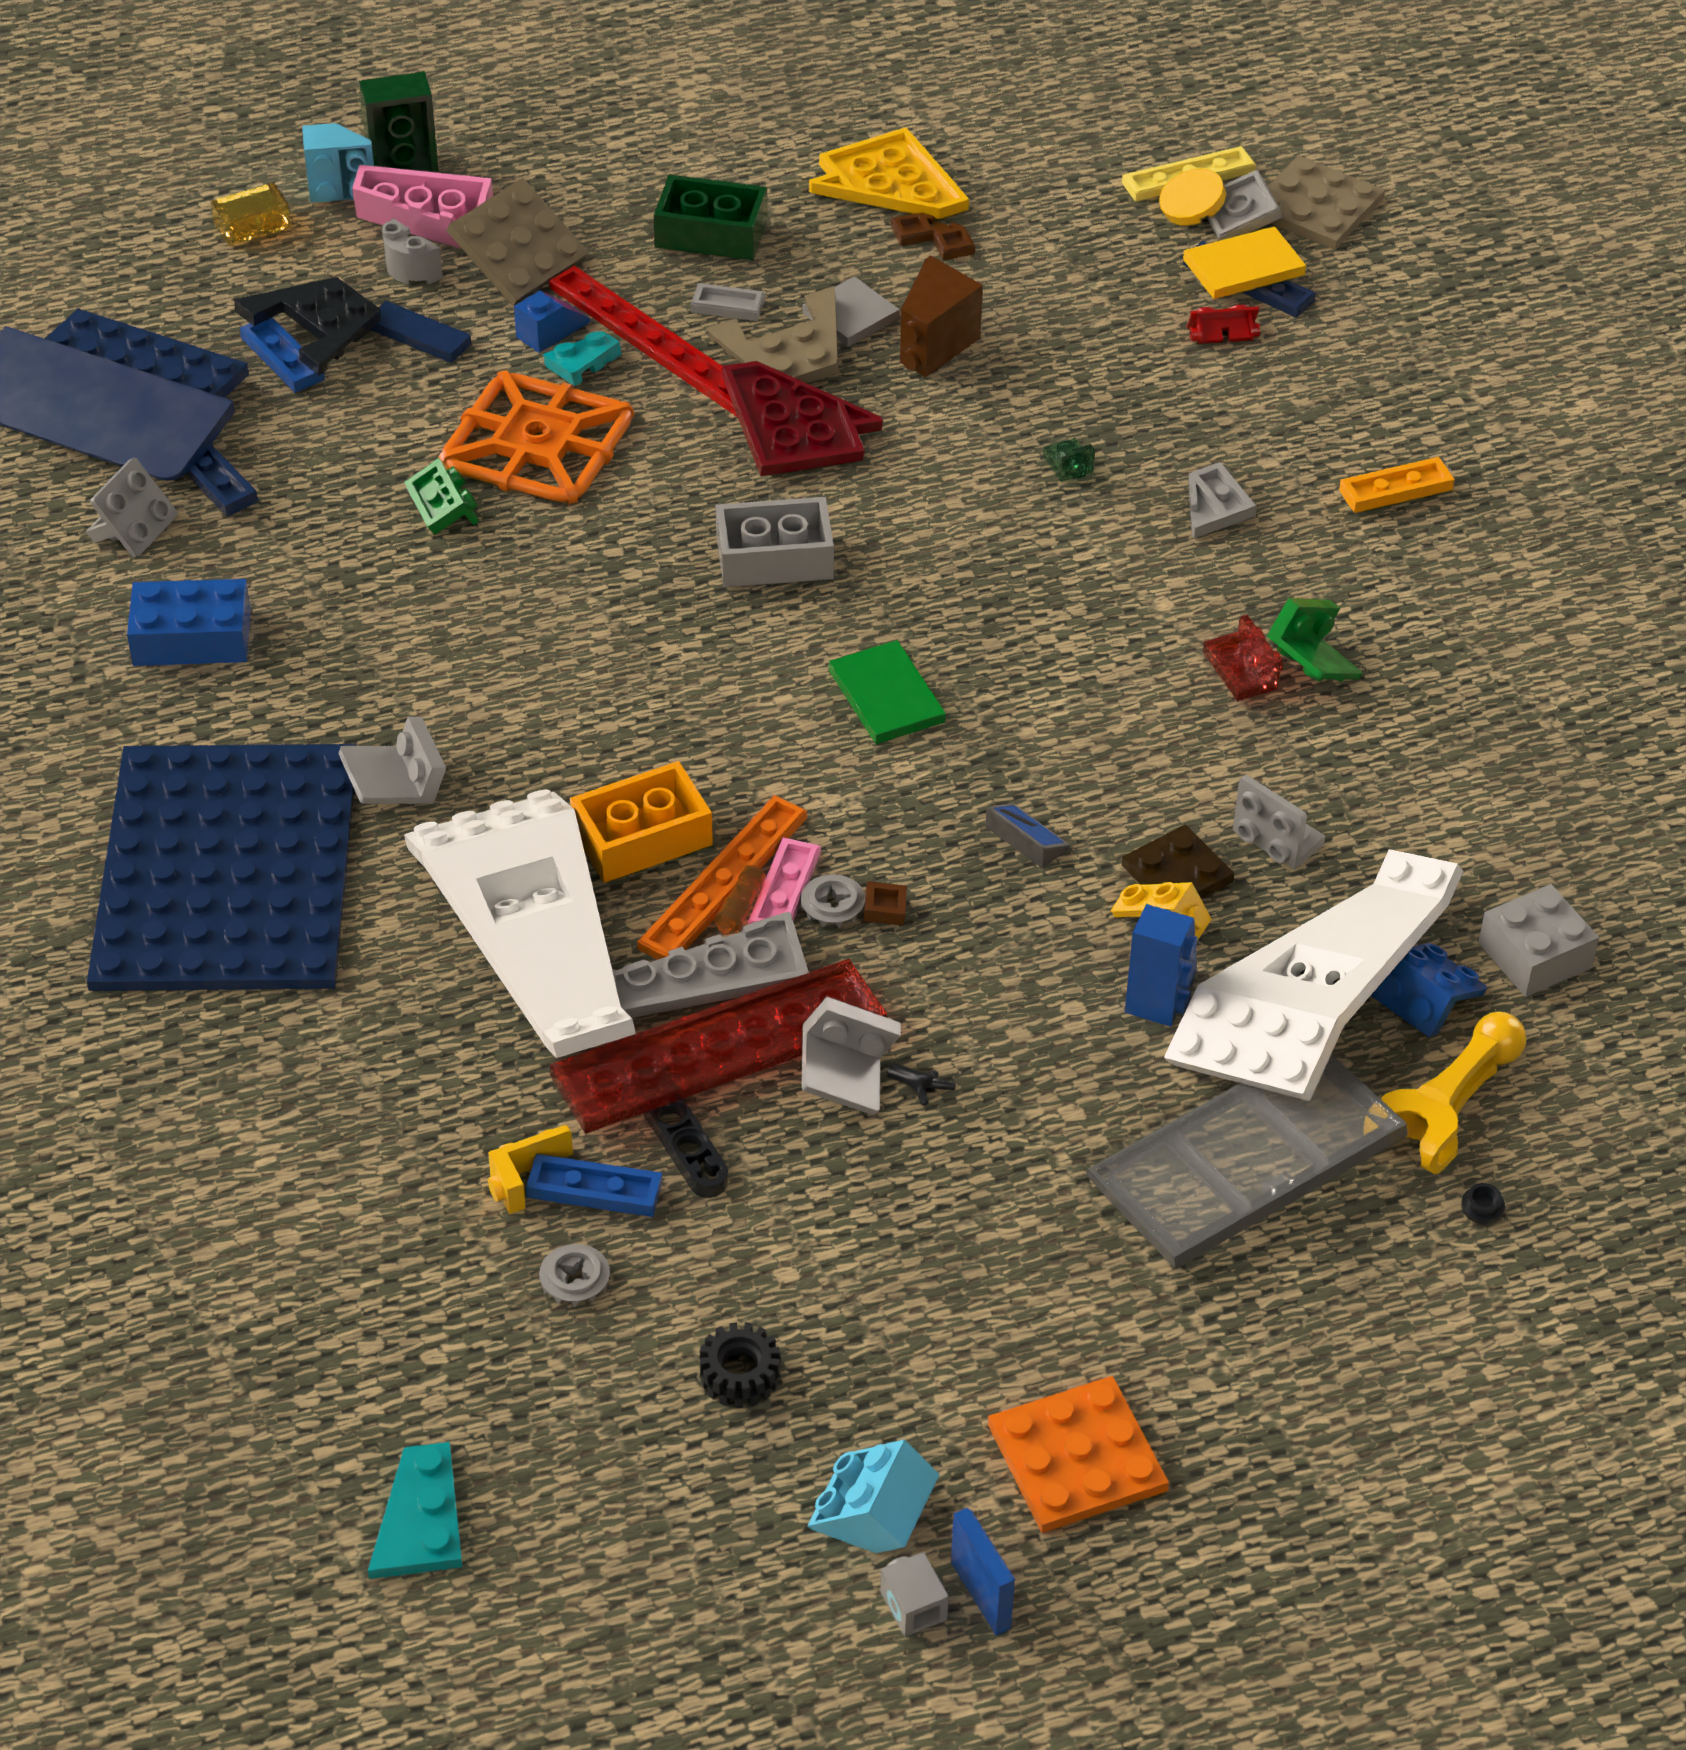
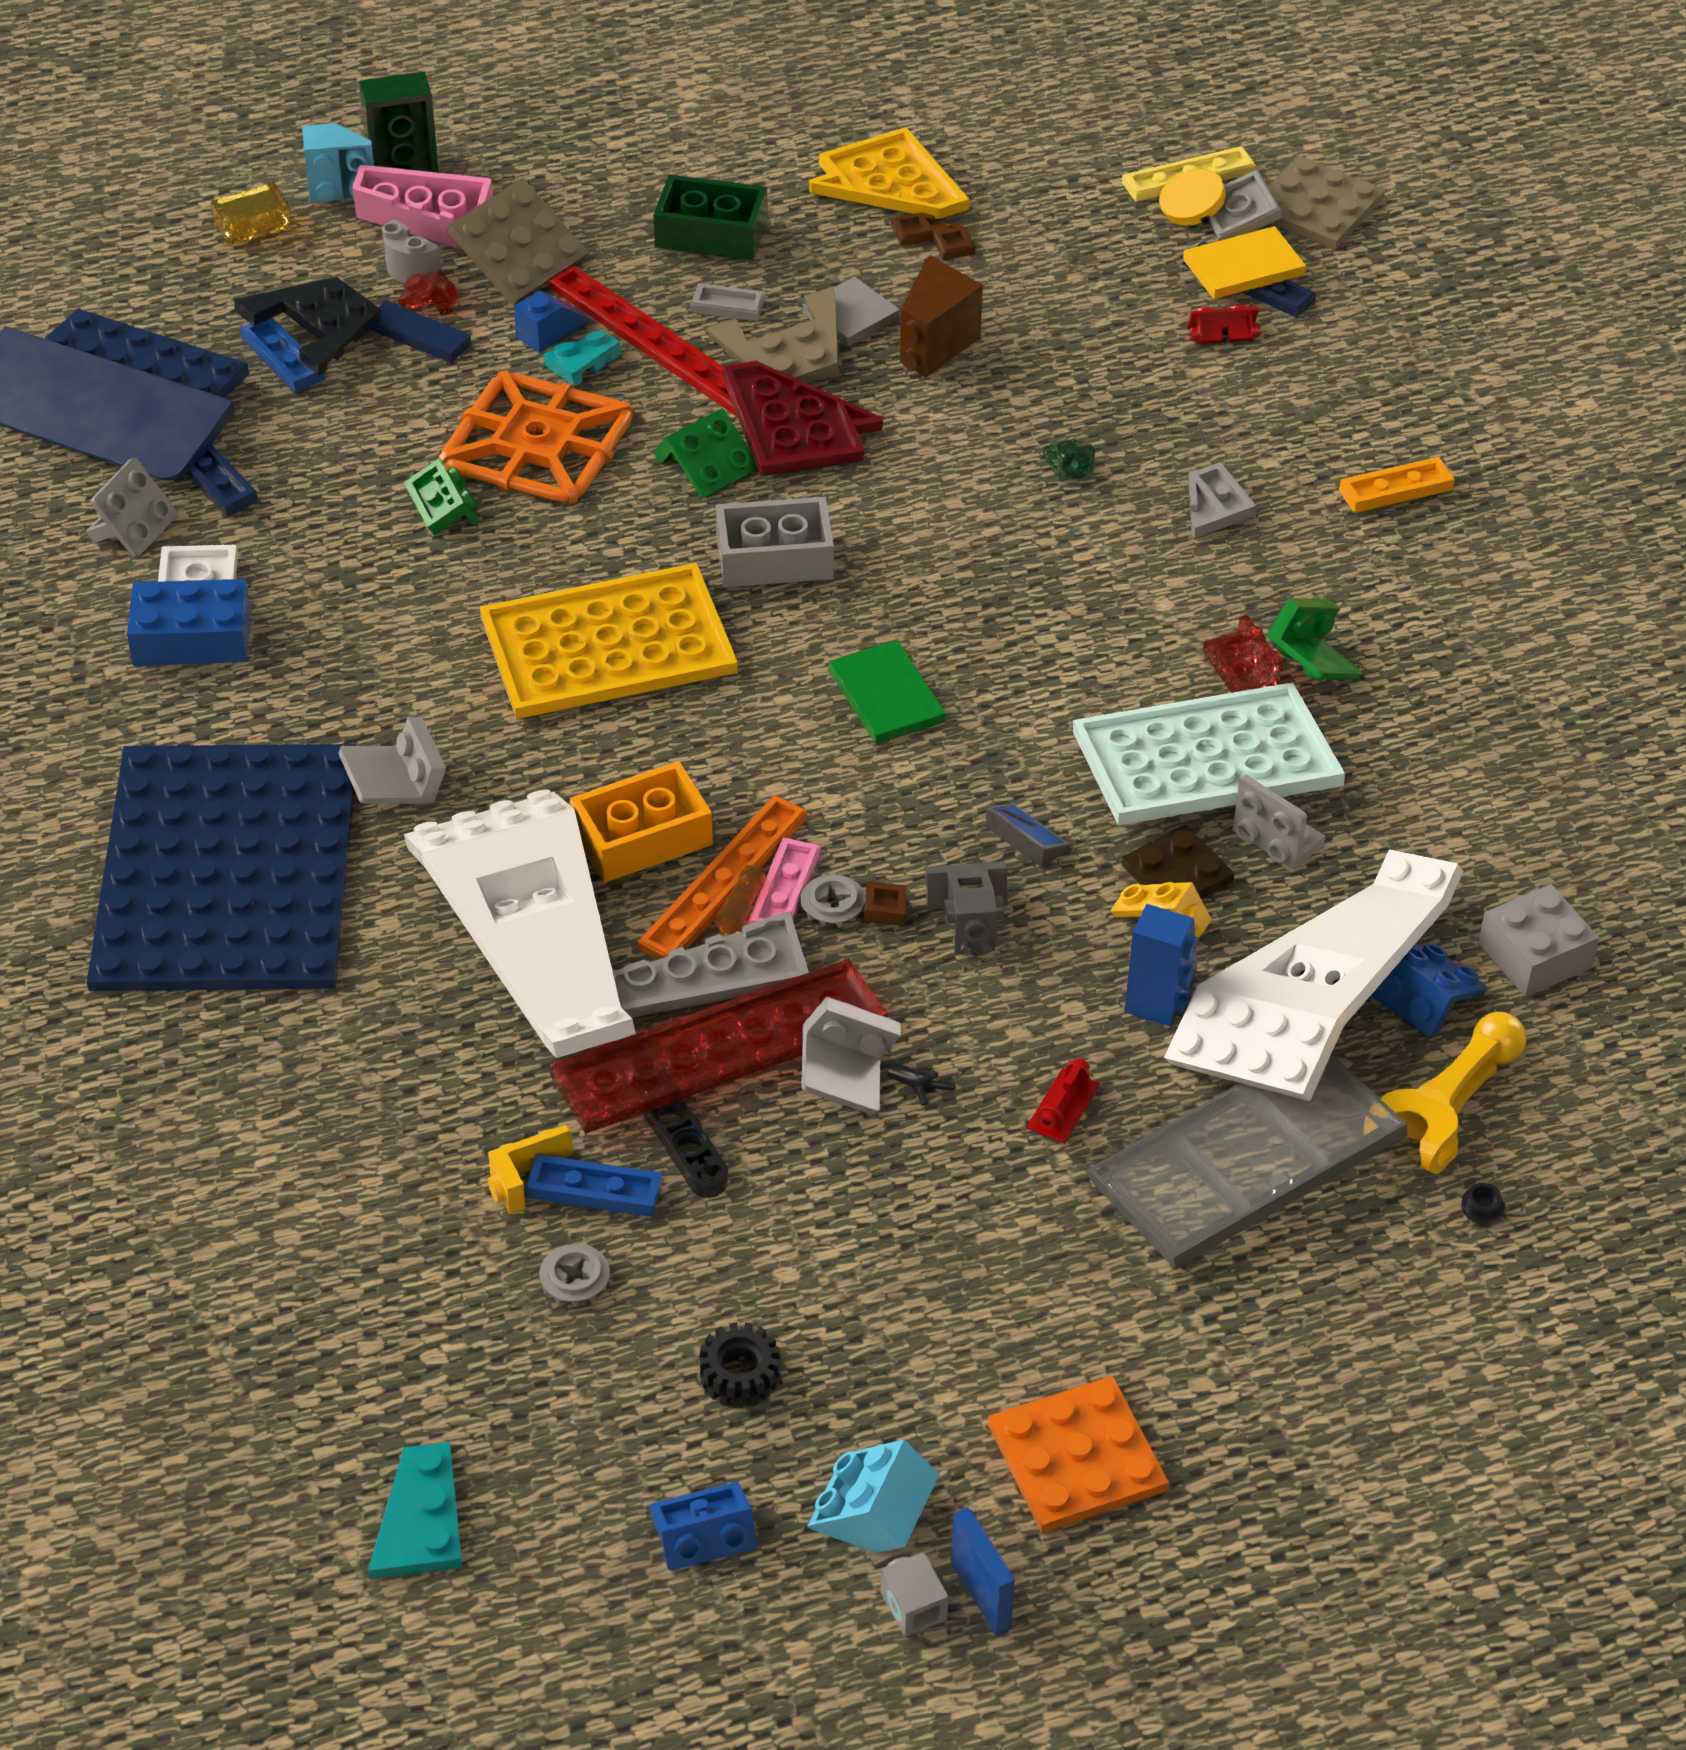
(198, 562): none -> white plate
(429, 288): none -> clear red bracket
(607, 640): none -> yellow plate
(704, 1525): none -> blue bracket
(709, 453): none -> green bracket
(969, 909): none -> dark grey tile
(1064, 1102): none -> red hinge
(1196, 751): none -> light aqua plate

